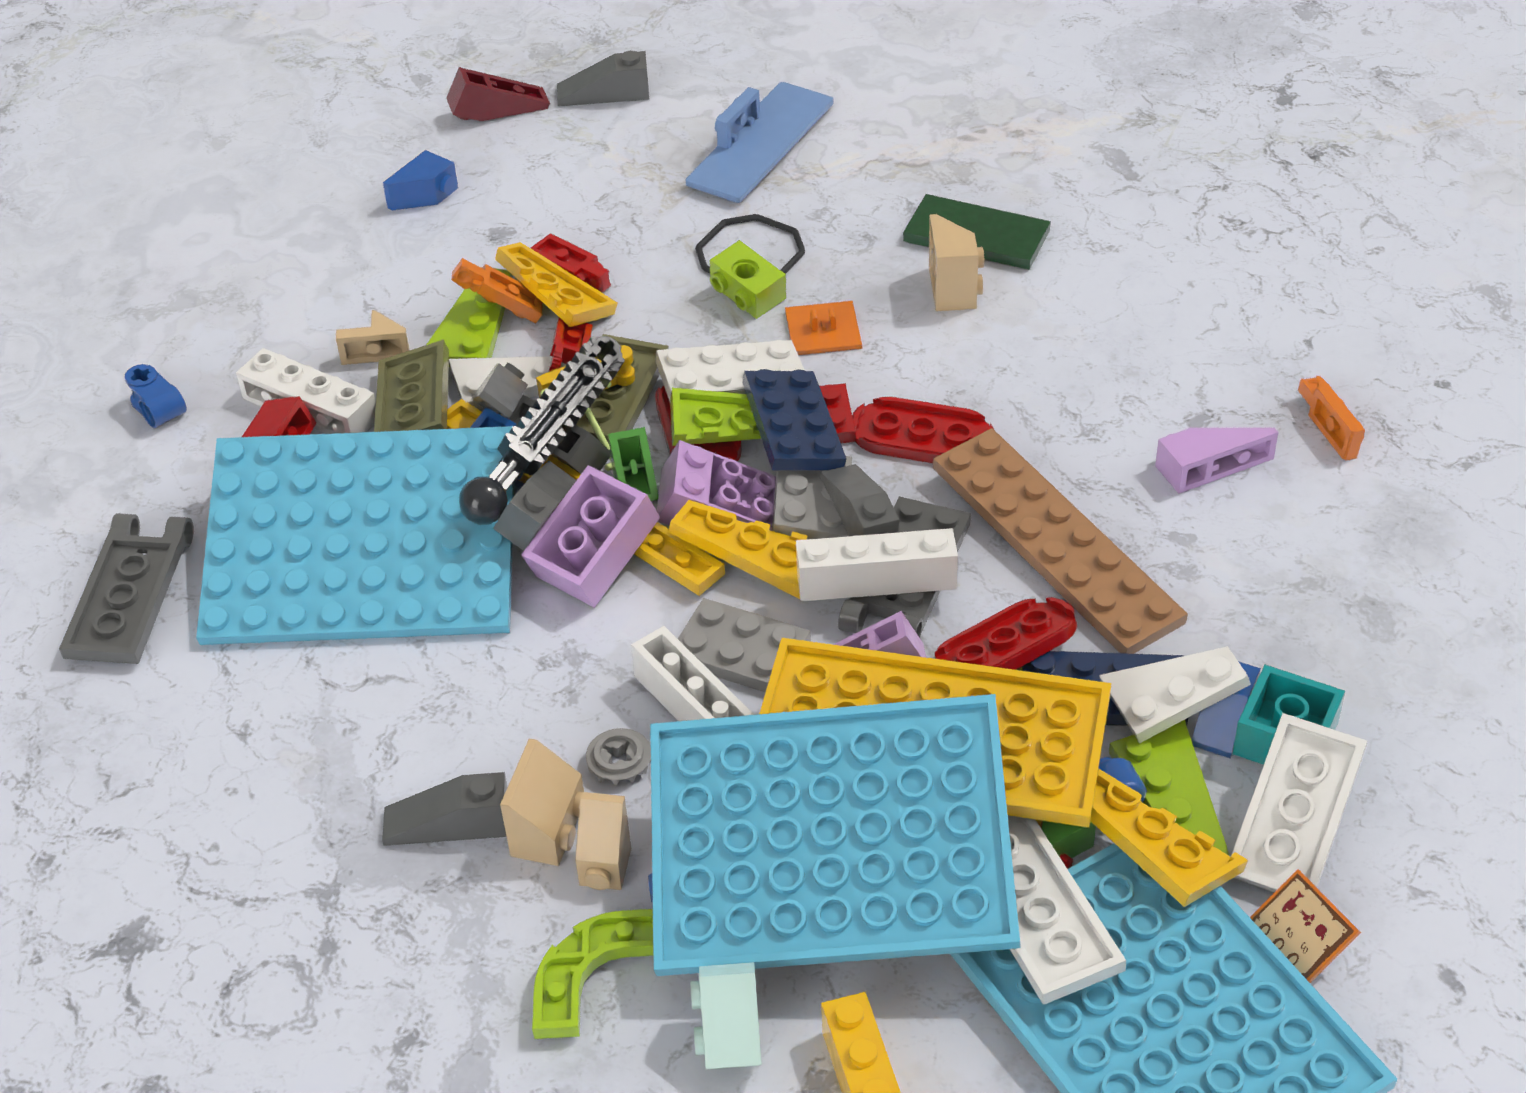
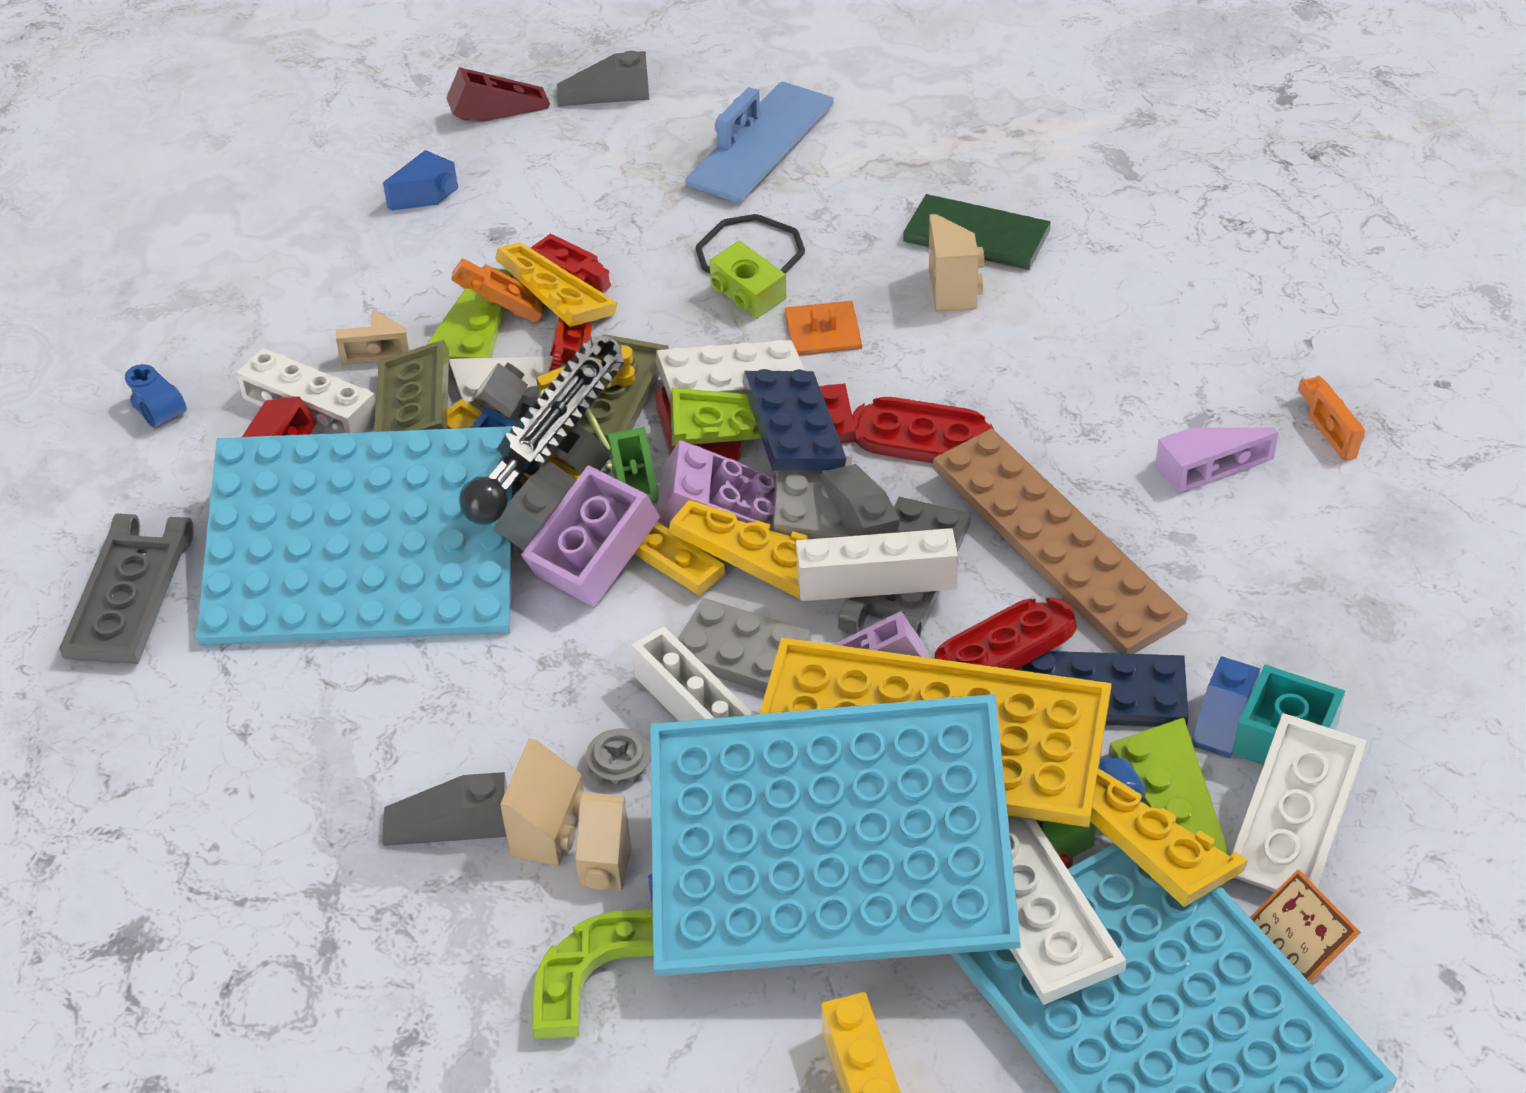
(729, 1016): light aqua brick -> none
(1174, 689): white wing -> none

